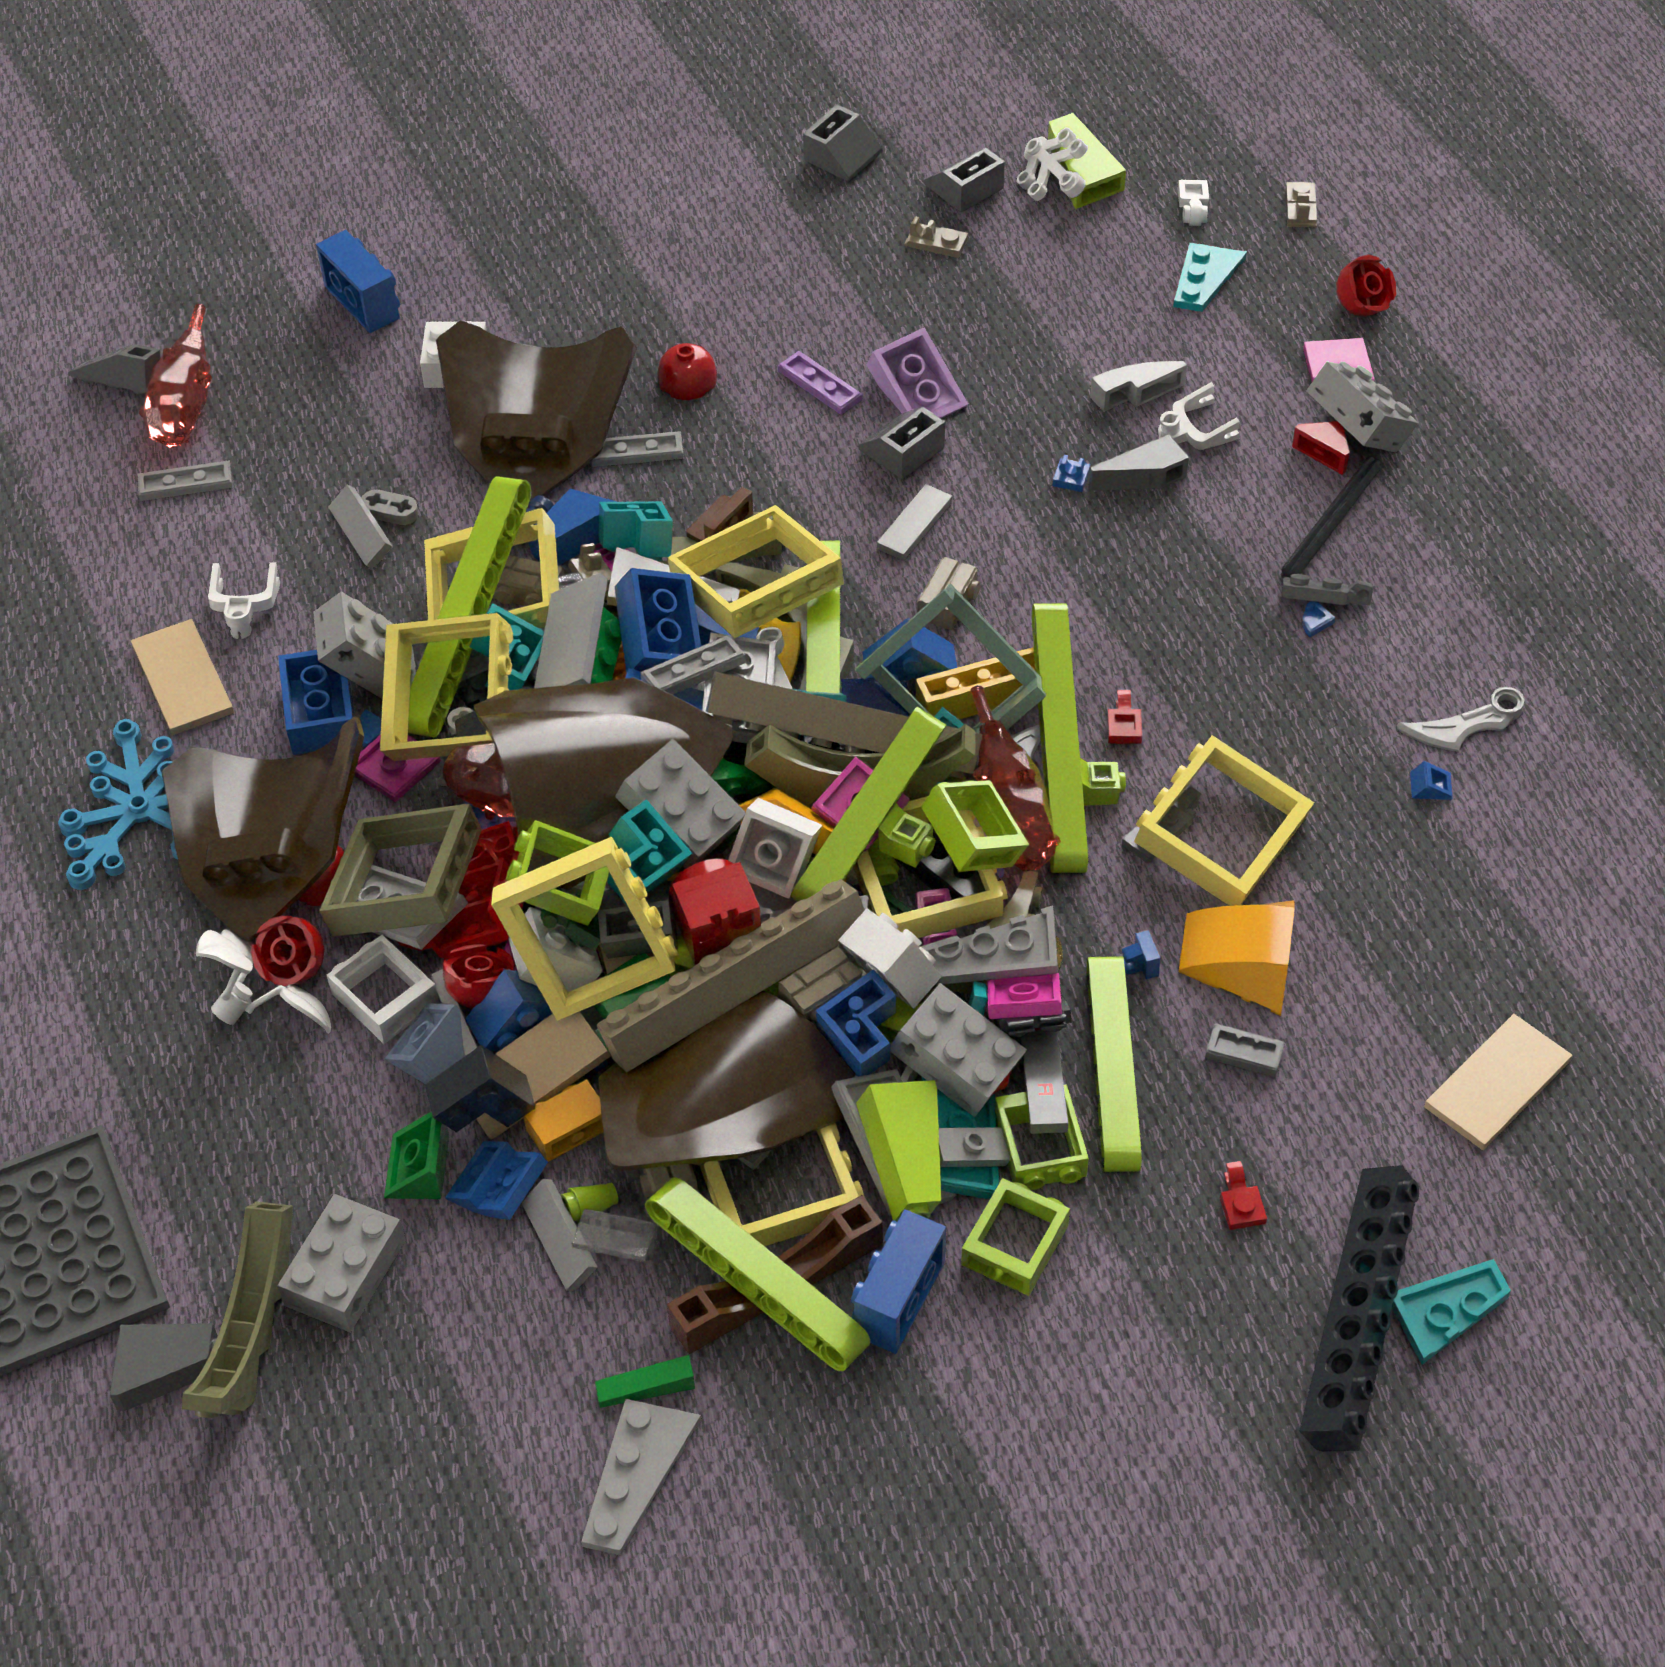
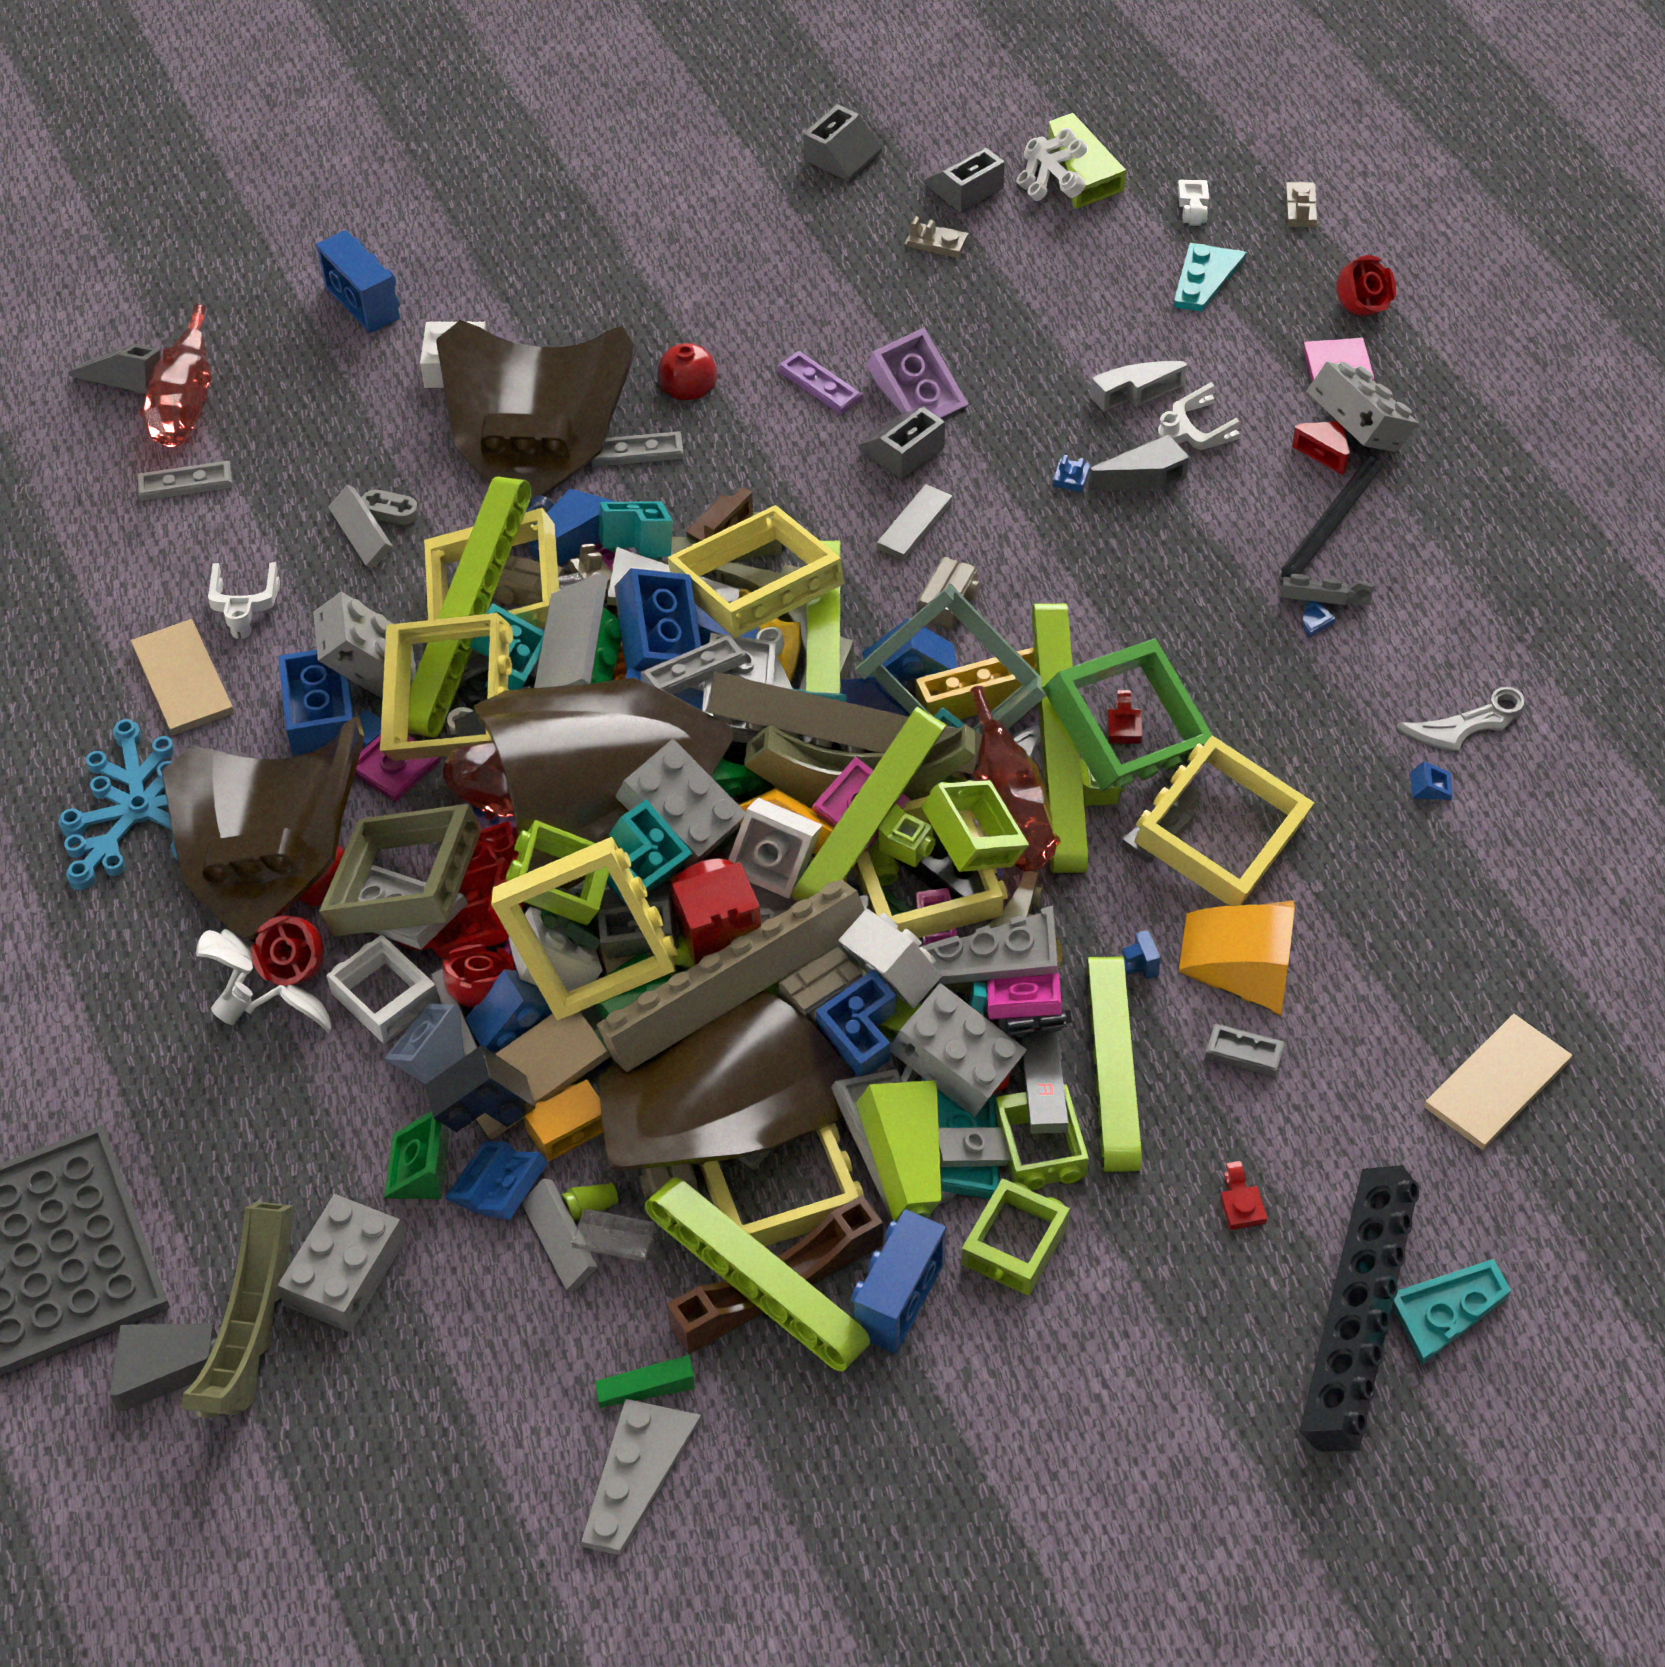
(1087, 735): none -> bright green window

